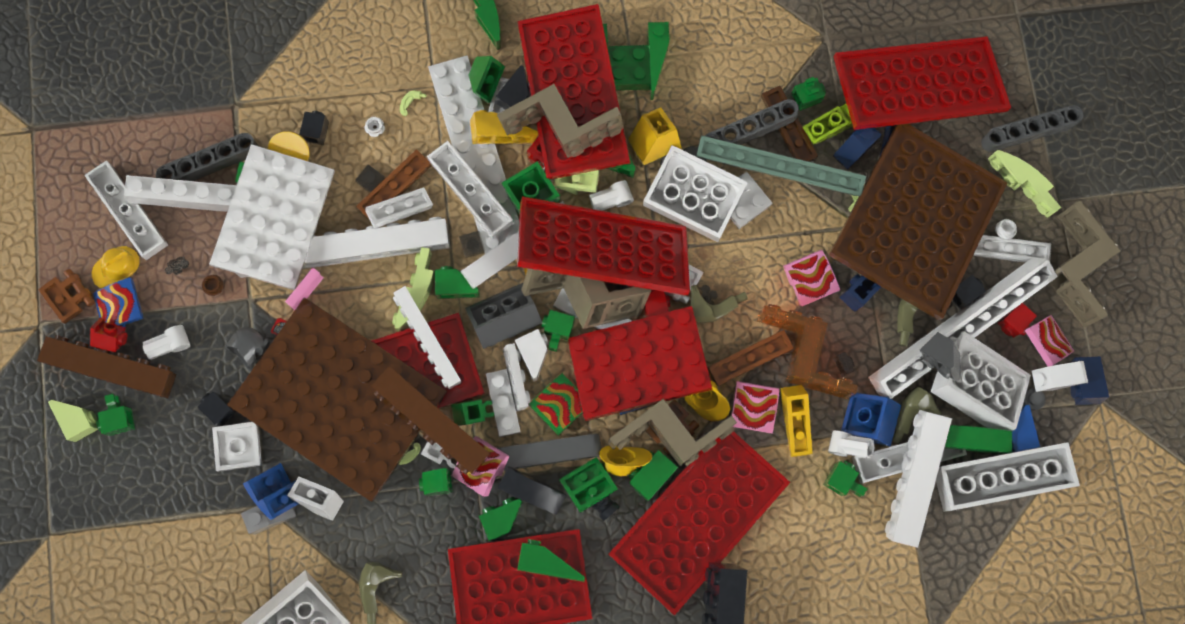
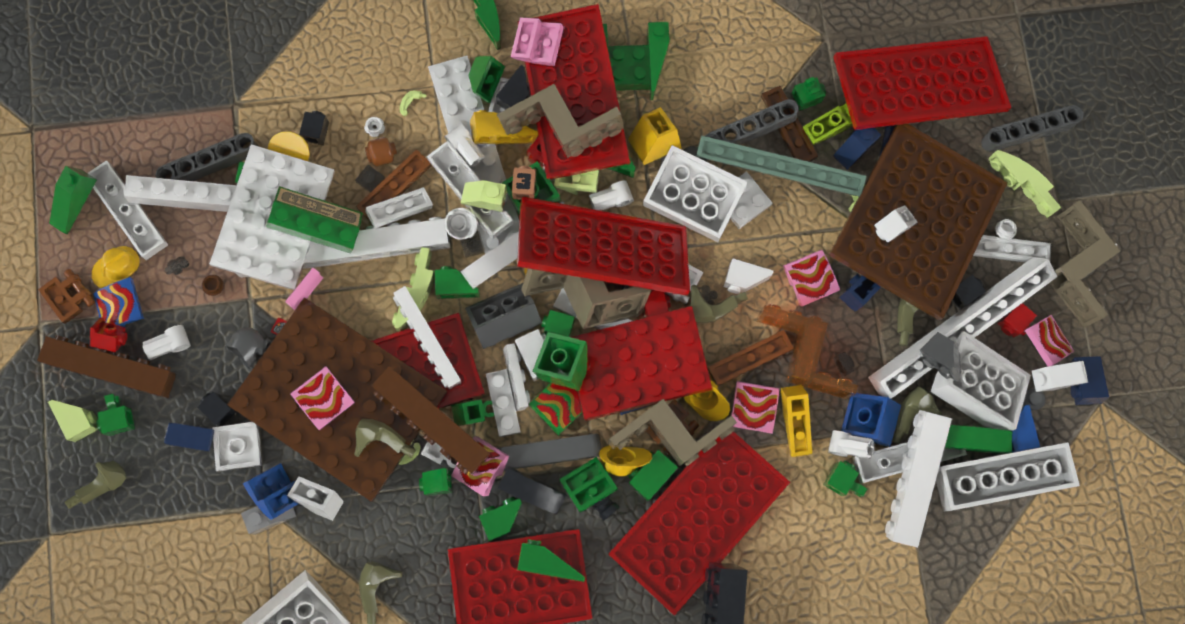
(69, 197): none -> green slope
(109, 478): none -> olive animal
(189, 436): none -> dark blue slope
(314, 220): none -> green slope
(322, 398): none -> slope
(371, 430): none -> olive animal
(380, 151): none -> dark orange head
(461, 223): none -> white hair
(463, 144): none -> white piece
(484, 195): none -> yellowish green slope
(523, 182): none -> nougat brick
(537, 41): none -> bright pink slope
(562, 361): none -> green slope
(745, 276): none -> white slope
(895, 223): none -> white slope

